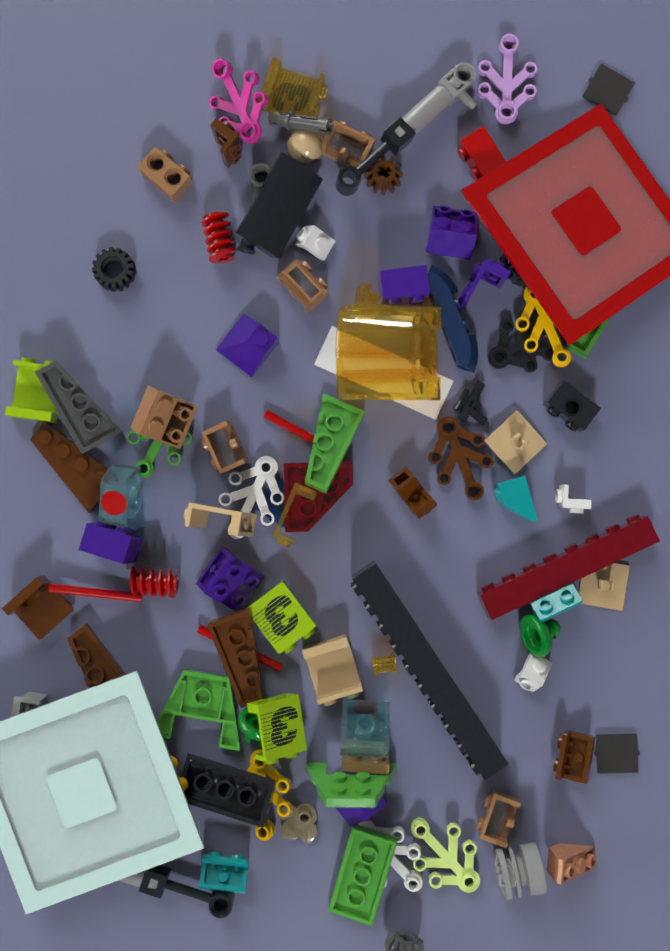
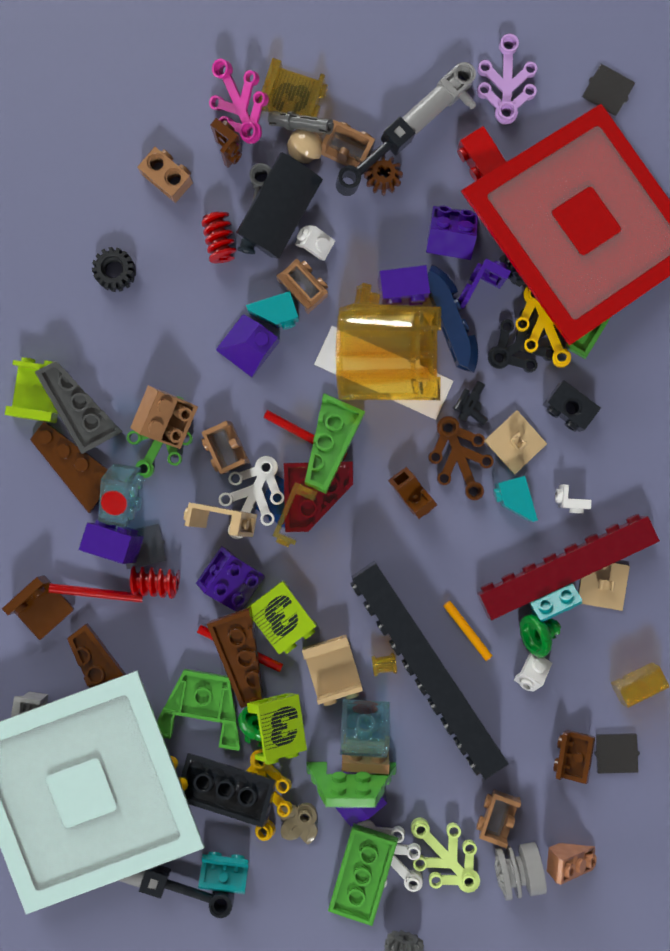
(276, 311): none -> teal slope
(468, 631): none -> light orange bar
(640, 684): none -> clear yellow brick

